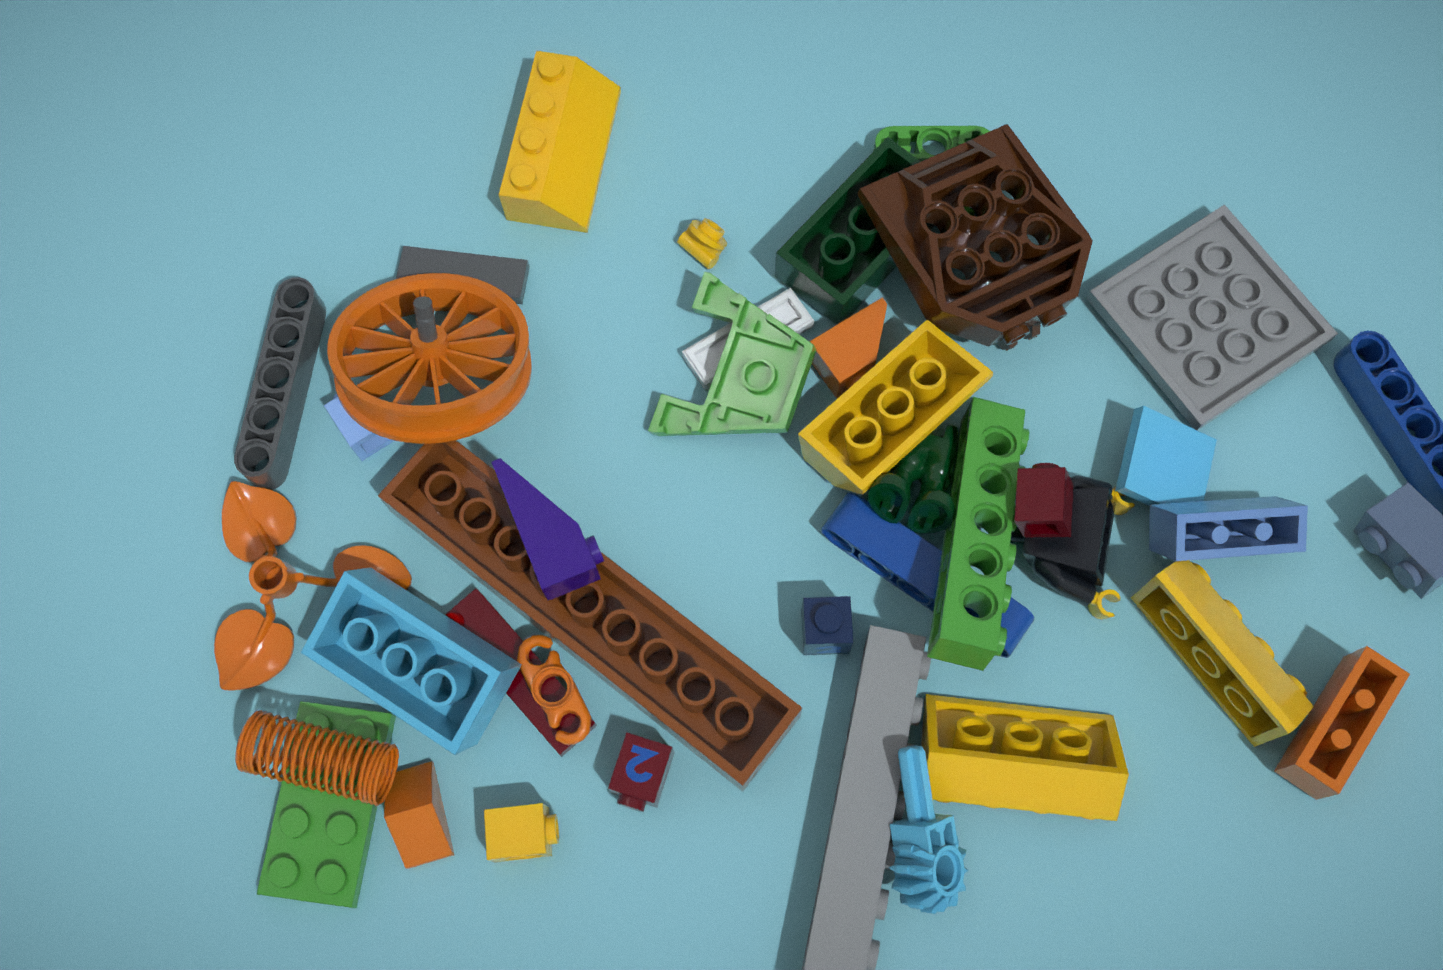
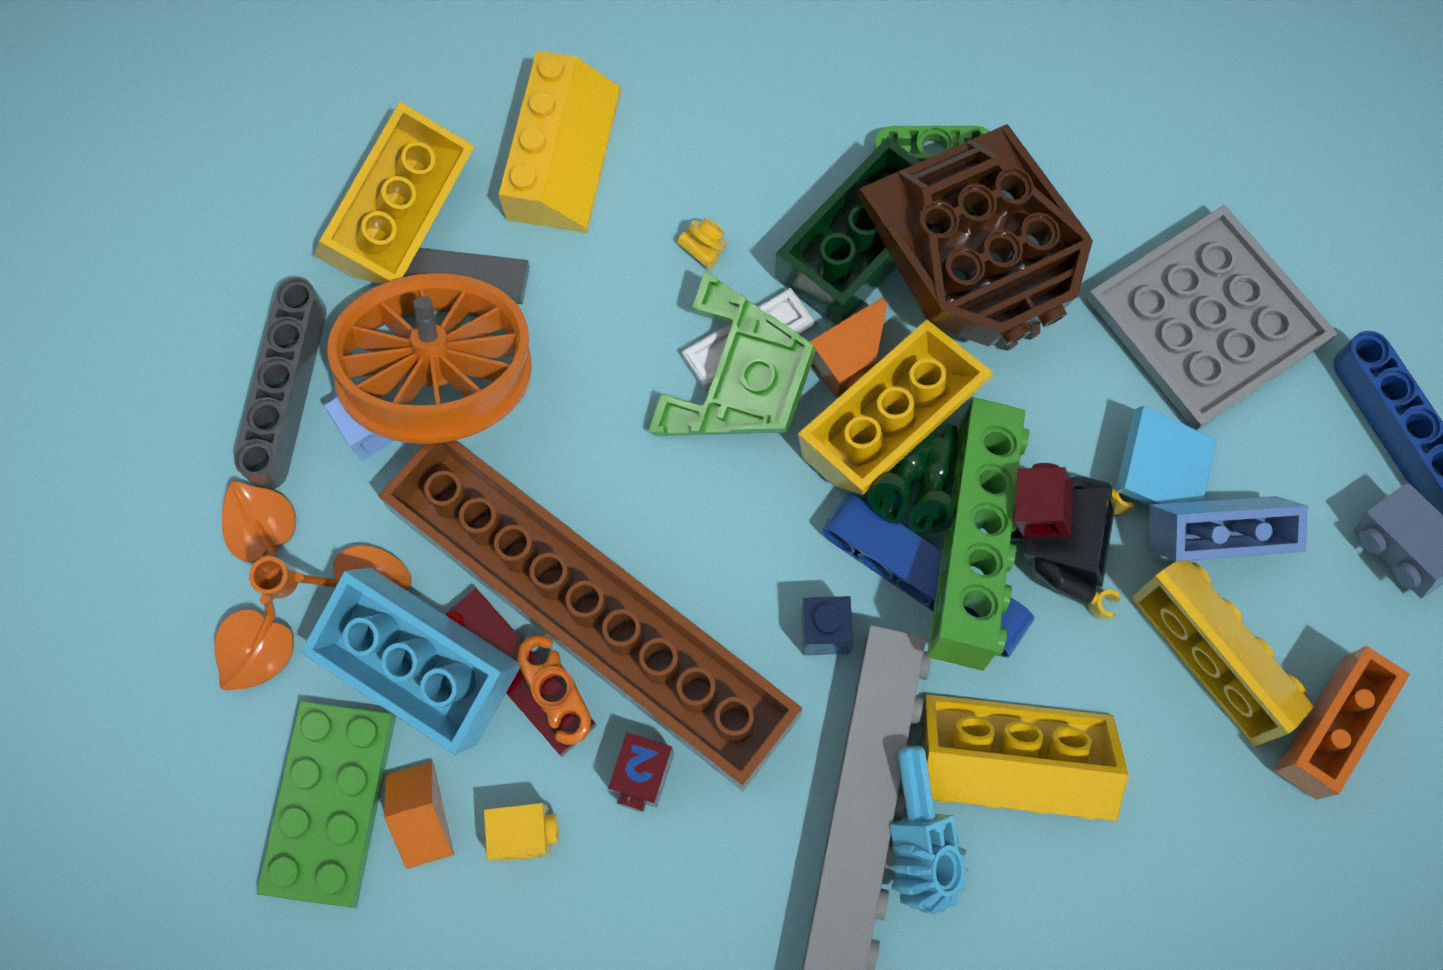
(375, 773): orange piece -> none
(394, 198): none -> yellow slope
(550, 536): dark purple slope -> none

